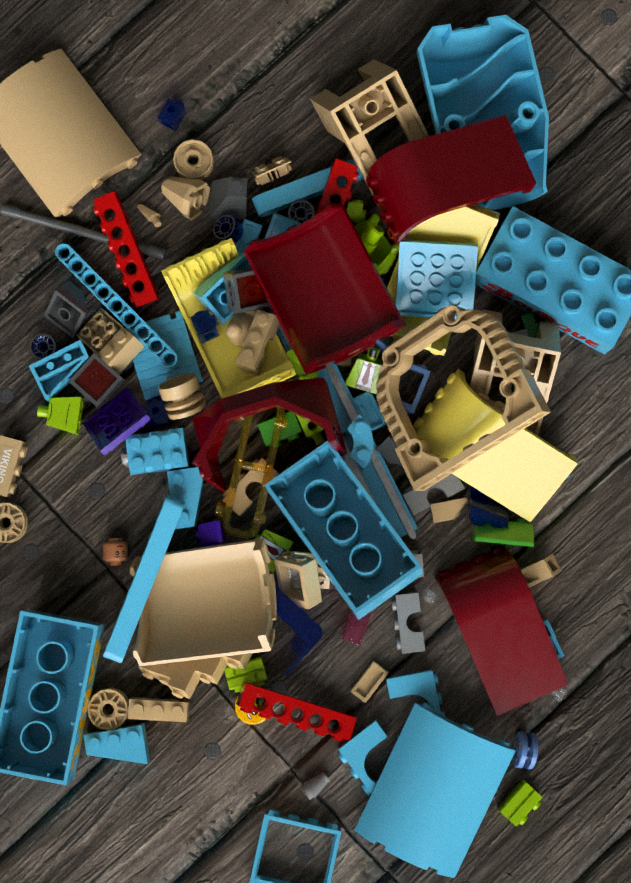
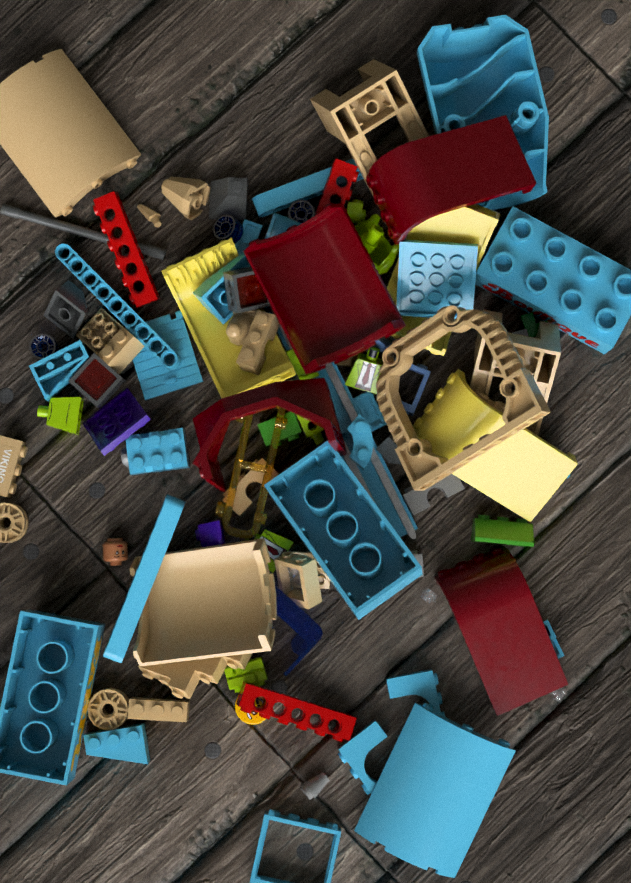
(157, 412): clear blue brick -> none
(172, 114): clear blue brick -> none
(182, 396): tan wheel -> none
(187, 486): medium azure wedge -> none
(193, 149): tan wheel -> none
(205, 325): clear blue brick -> none
(279, 163): tan hinge -> none
(355, 628): clear pink brick -> none
(369, 681): tan tile -> none
(408, 640): light grey arch -> none
(447, 510): tan slope -> none
(486, 510): slope -> none
(520, 803): lime brick -> none
(526, 750): medium blue head -> none
(541, 570): tan arch -> none

